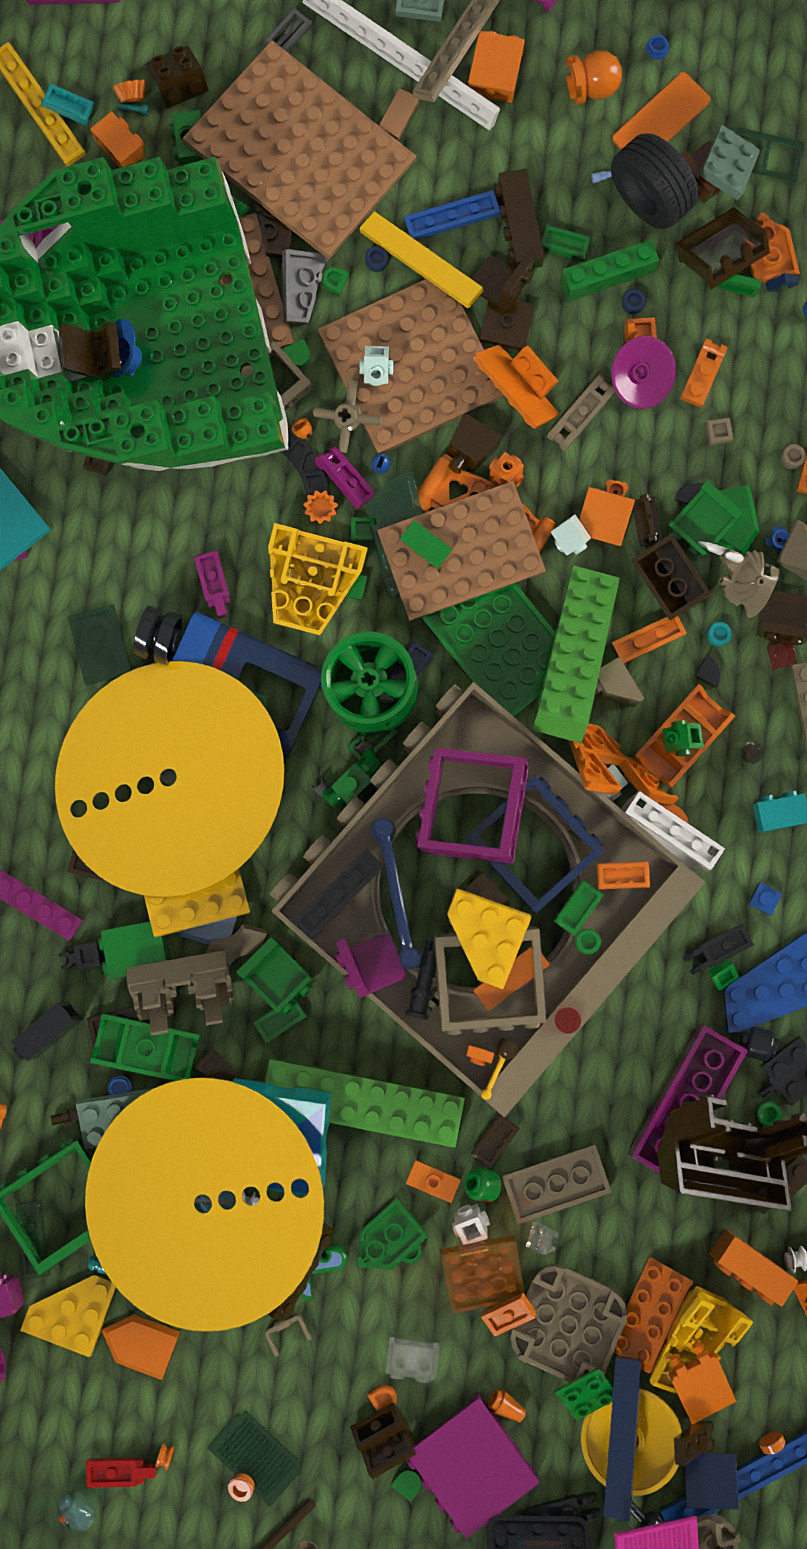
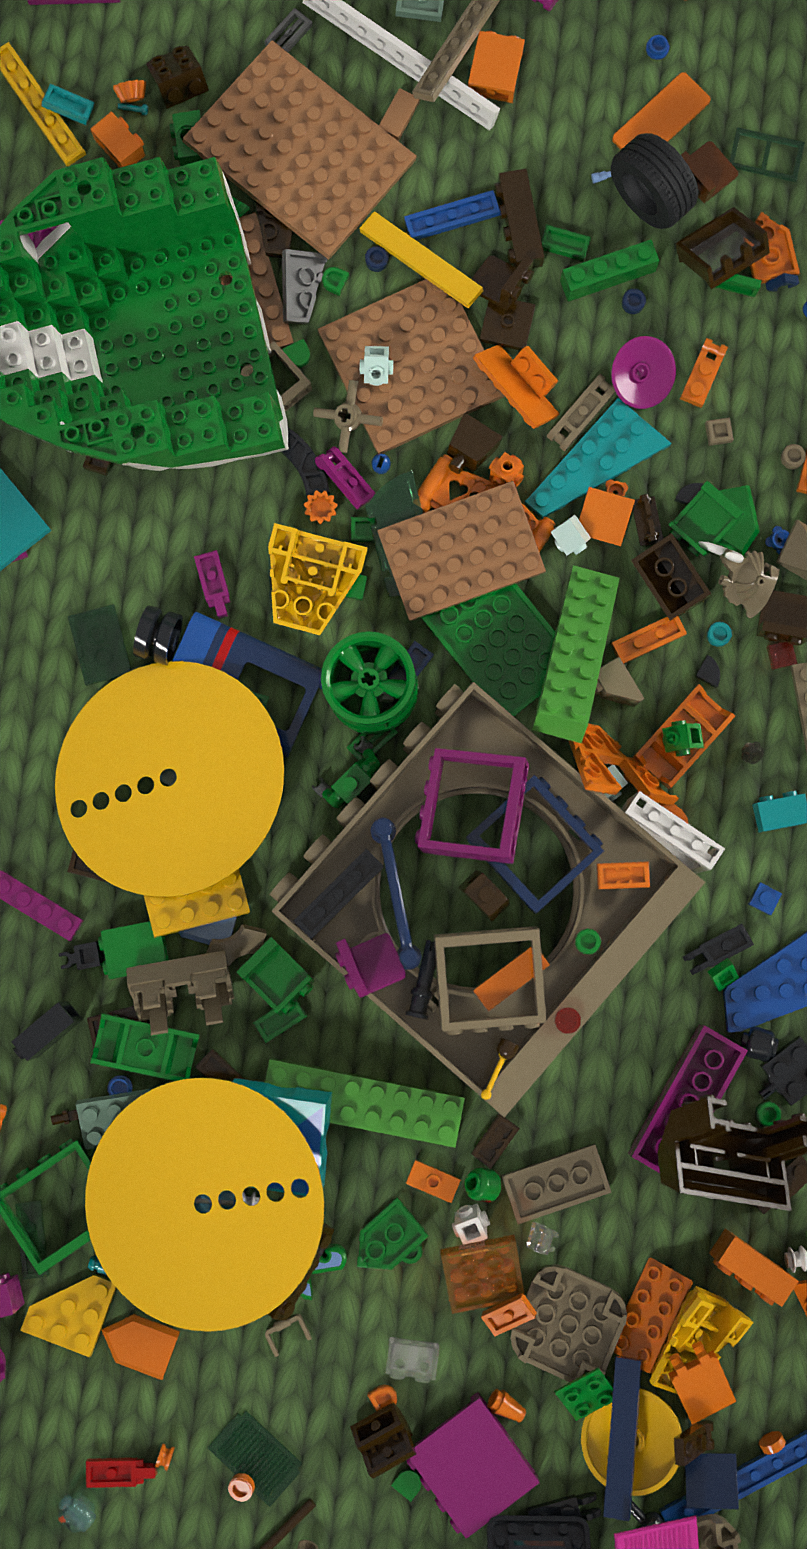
(89, 351): dark brown bracket -> none
(128, 350): blue piece -> none
(302, 428): orange hinge -> none
(426, 544): green tile -> none
(479, 1055): orange plate -> none
(488, 934): yellow plate -> none
(578, 907): green tile -> none
(593, 77): orange tile -> none
(606, 451): none -> teal wing
(639, 327): orange tile -> none
(729, 162): sand green plate -> none

